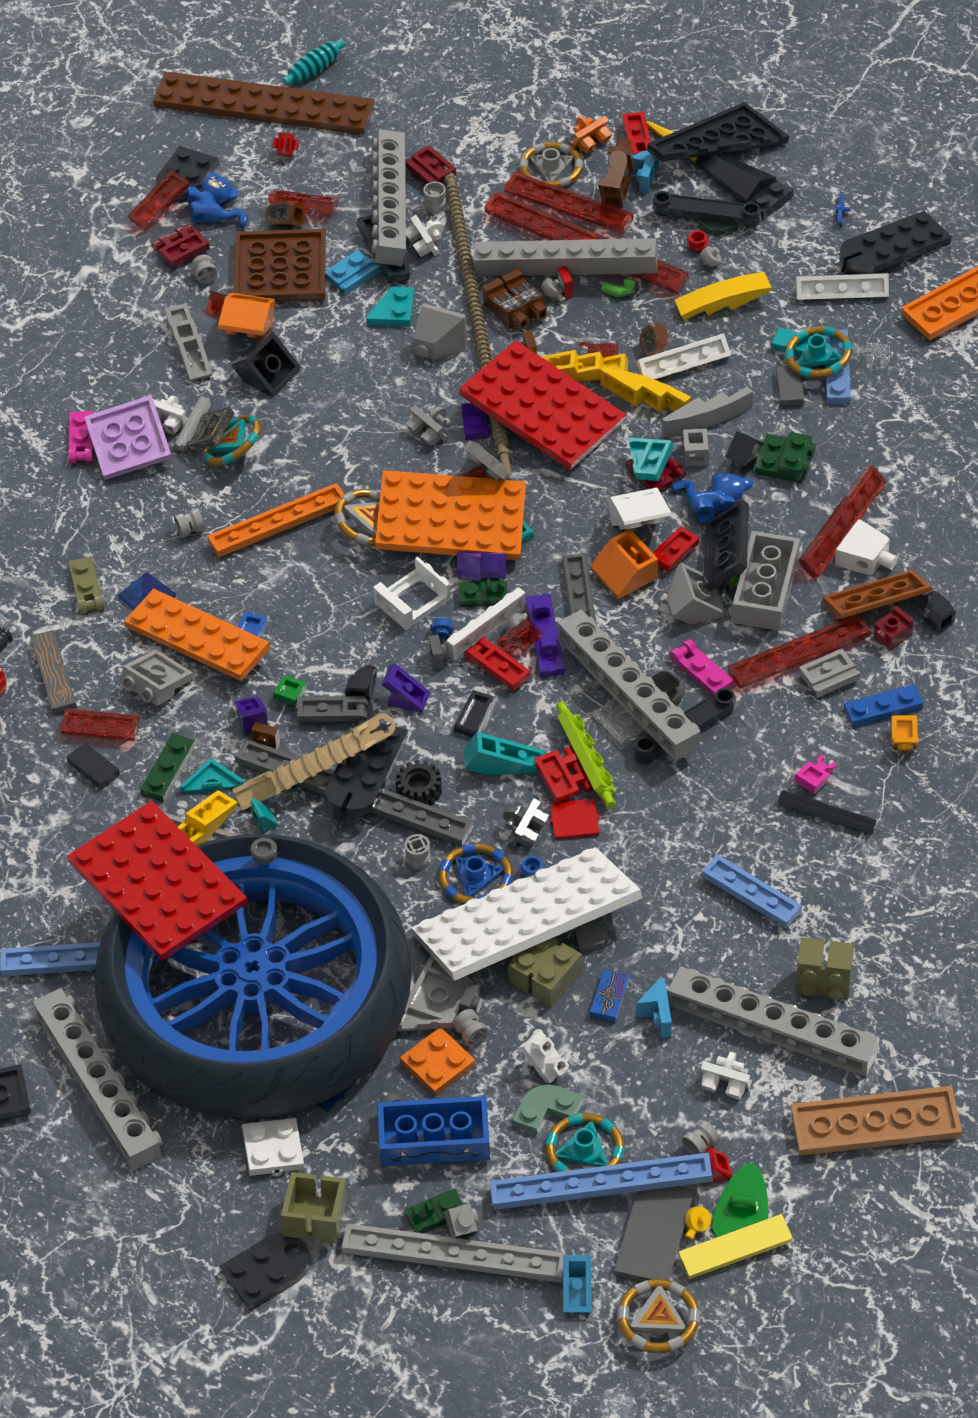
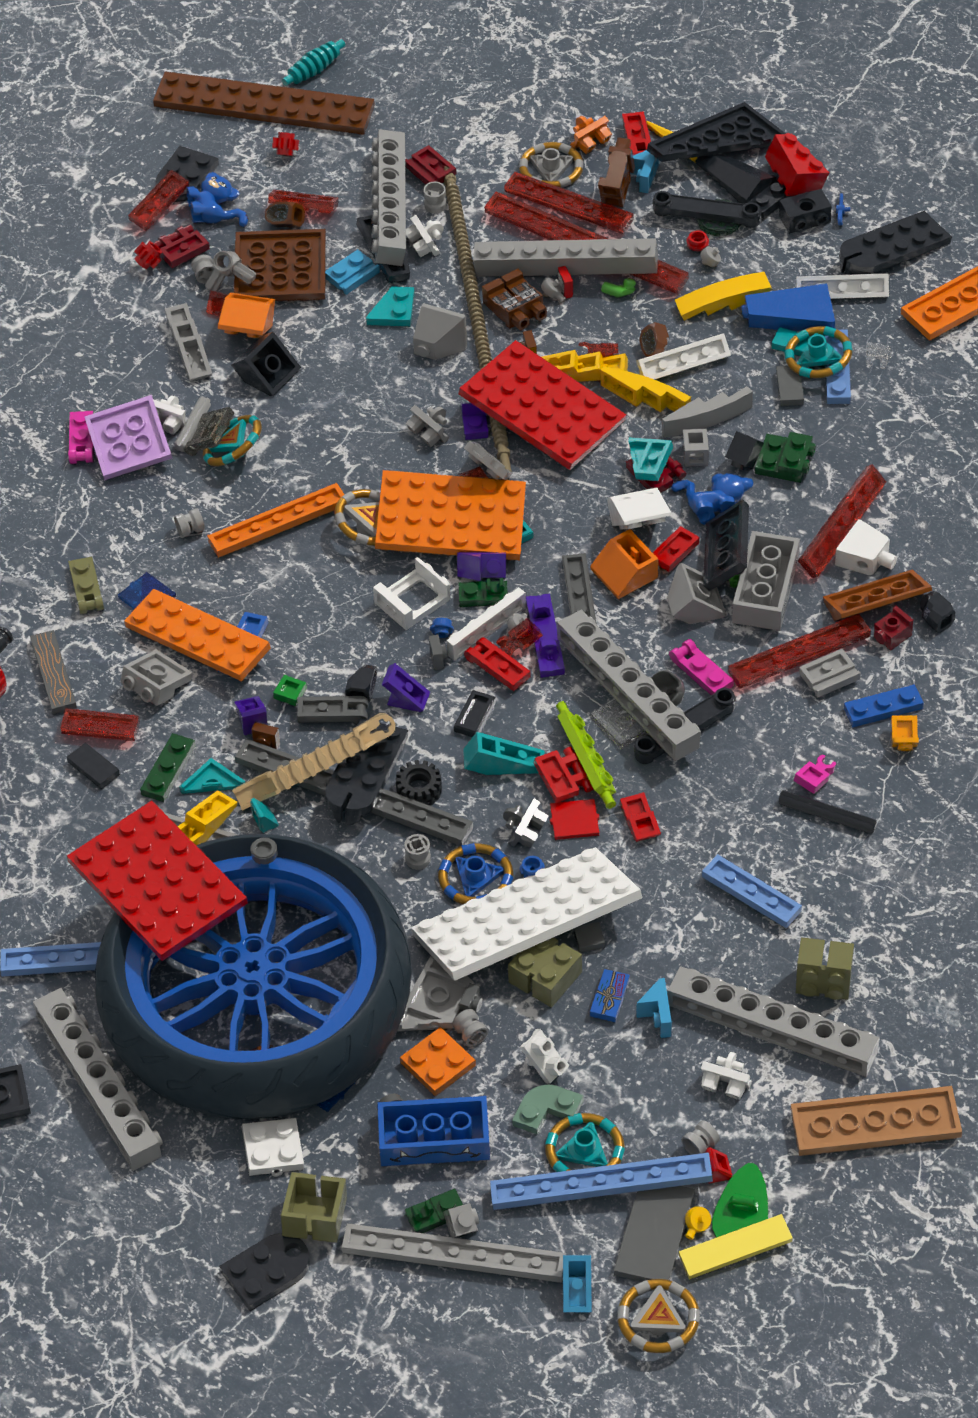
(148, 255): none -> red gear
(234, 268): none -> light grey axle
(639, 817): none -> red slope
(790, 308): none -> blue slope
(795, 165): none -> red wedge
(805, 211): none -> black brick

